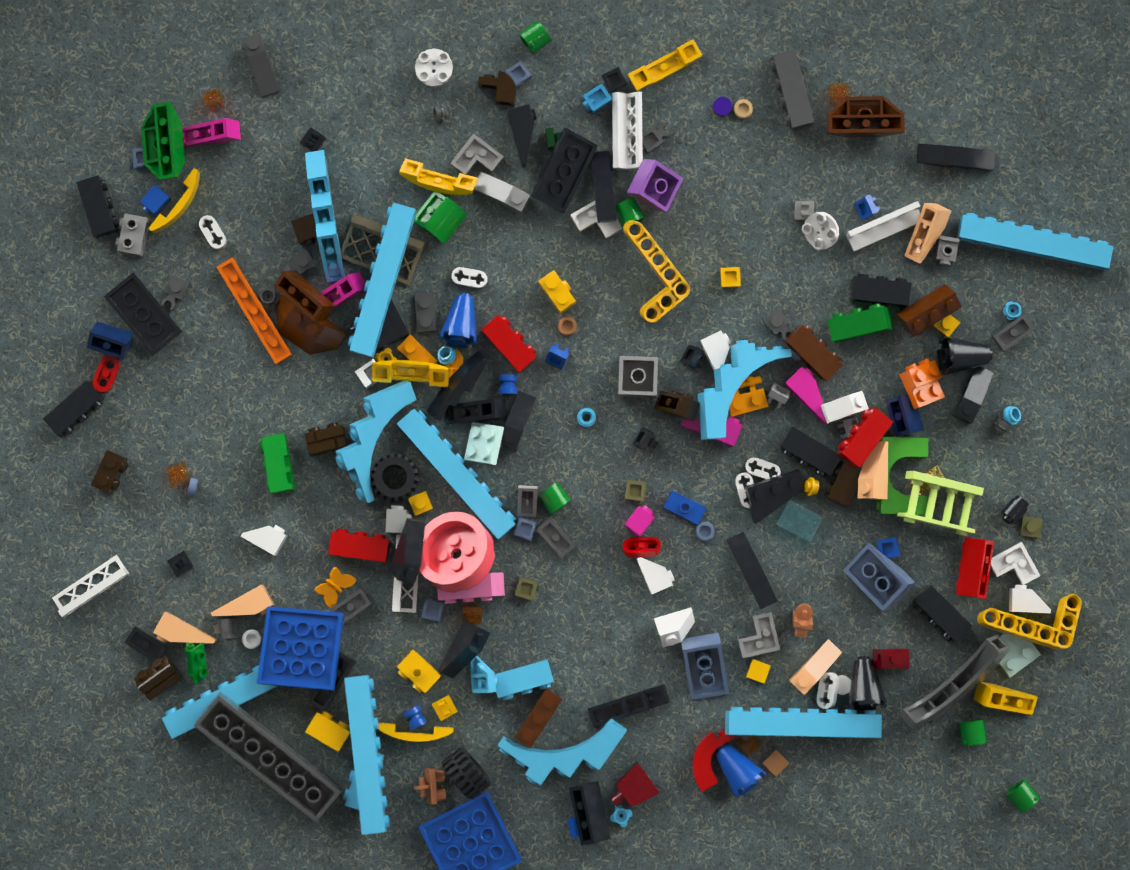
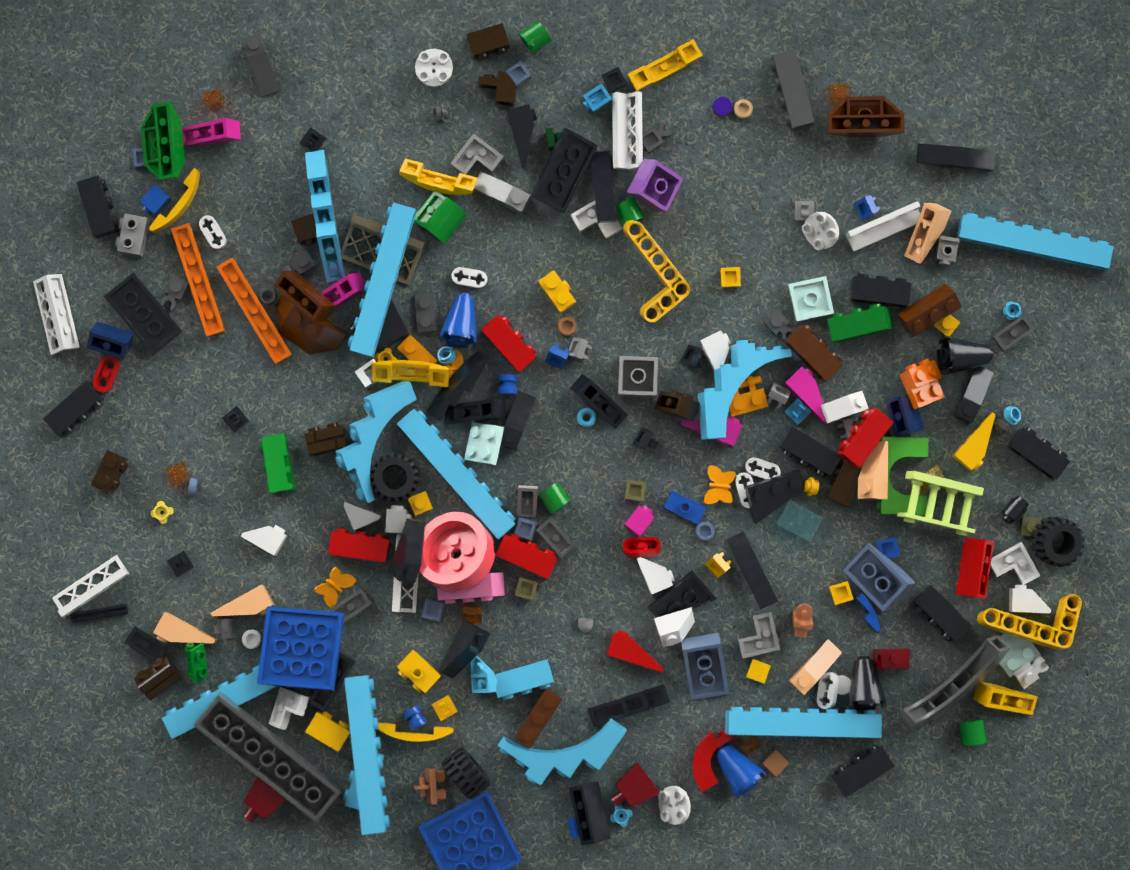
(58, 312): none -> white fence
(99, 613): none -> black axle
(162, 507): none -> light yellow plate
(198, 280): none -> orange plate
(235, 419): none -> black tile
(262, 800): none -> dark red torso
(285, 704): none -> white plate
(359, 517): none -> light grey slope
(488, 41): none -> dark brown brick
(527, 555): none -> red brick
(578, 347): none -> light grey tile
(585, 624): none -> light grey hinge
(598, 401): none -> black slope
(628, 650): none -> red slope
(674, 796): none -> white plate
(684, 594): none -> black wing
(718, 565): none -> yellow tile
(720, 485): none -> light orange piece
(797, 411): none -> dark azure tile
(811, 299): none -> light aqua plate
(841, 593): none -> yellow plate
(862, 770): none -> black brick
(871, 617): none -> blue slope
(975, 446): none -> yellow slope
(1022, 796): green piece -> none
(1029, 672): none -> white plate
(1039, 453): none -> black brick
(1071, 545): none -> black tyre

